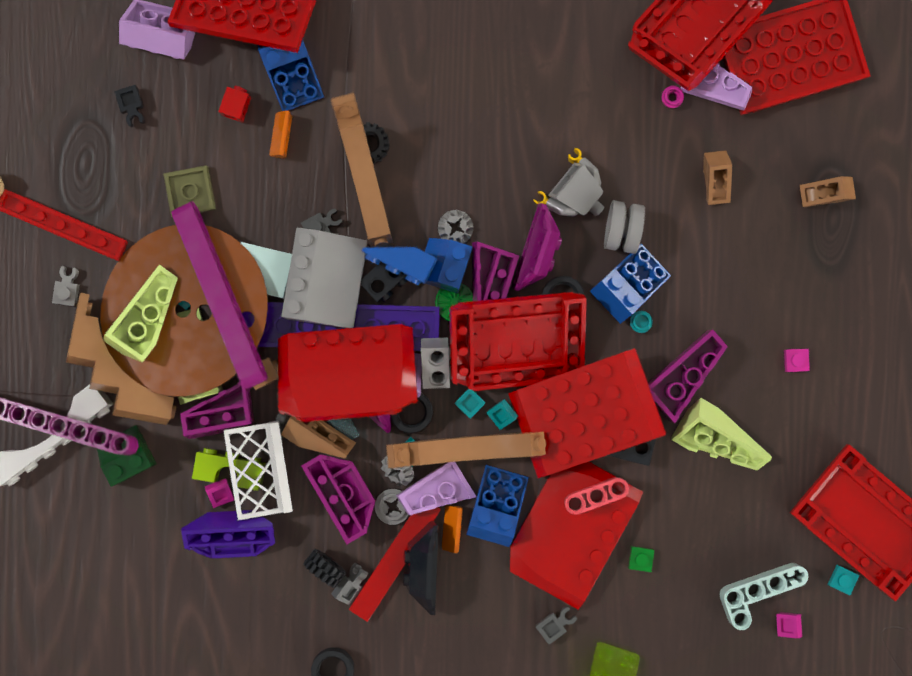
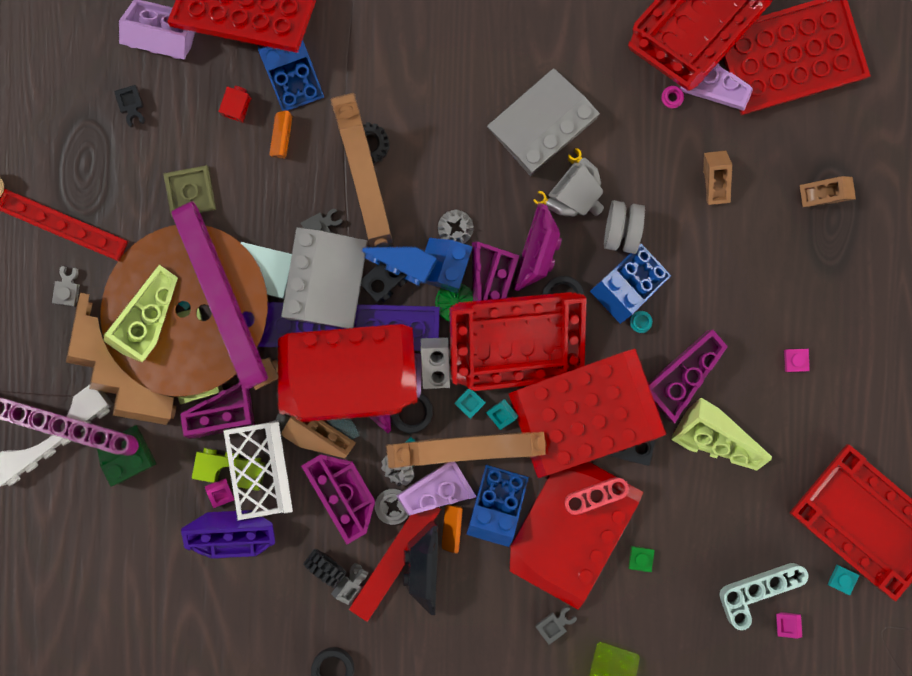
(543, 121): none -> light grey slope

